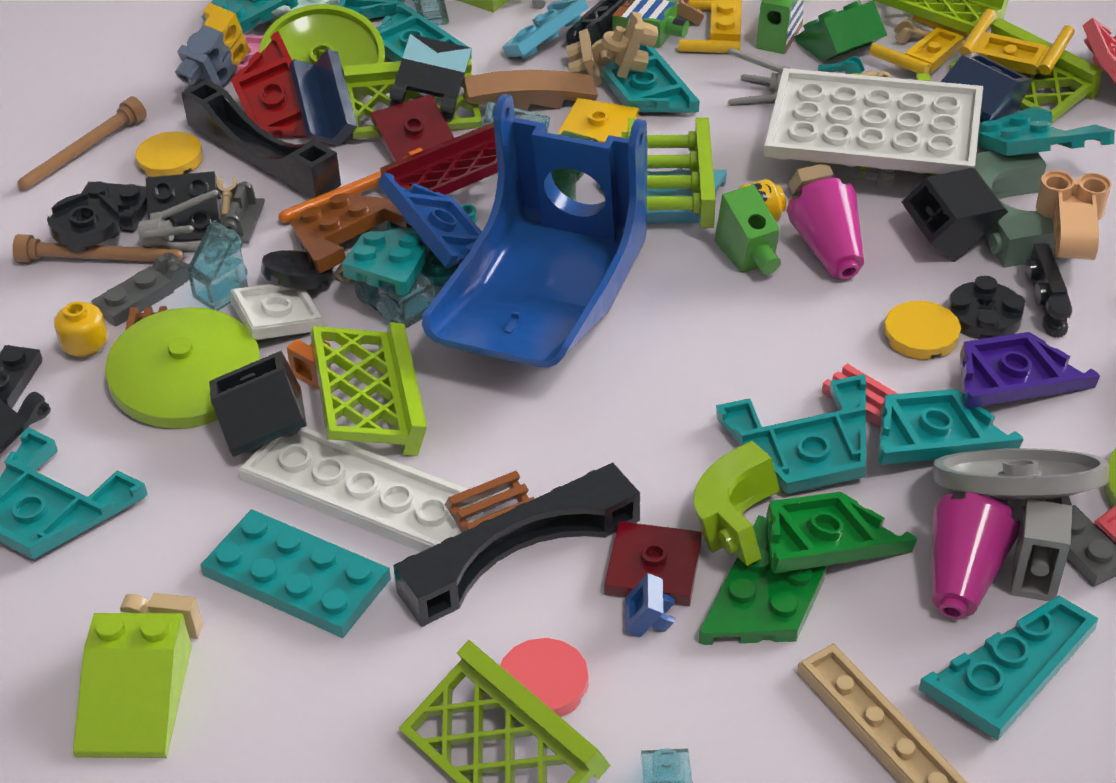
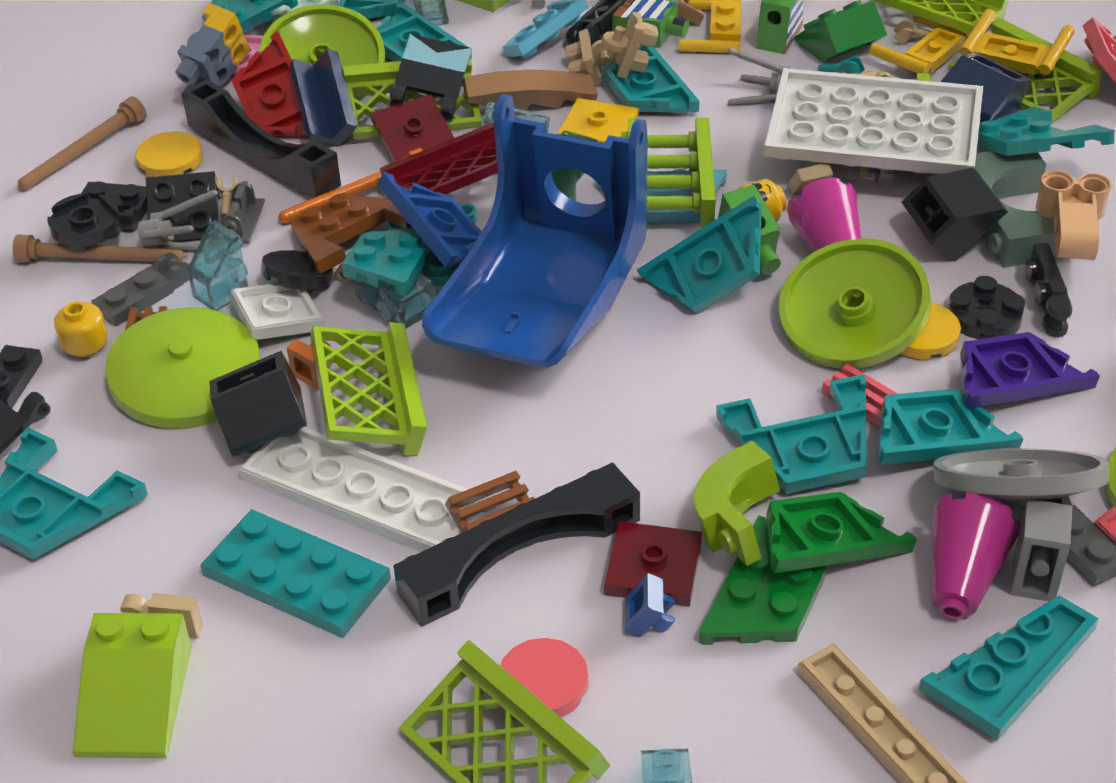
(711, 260): none -> teal wing
(855, 303): none -> lime dish

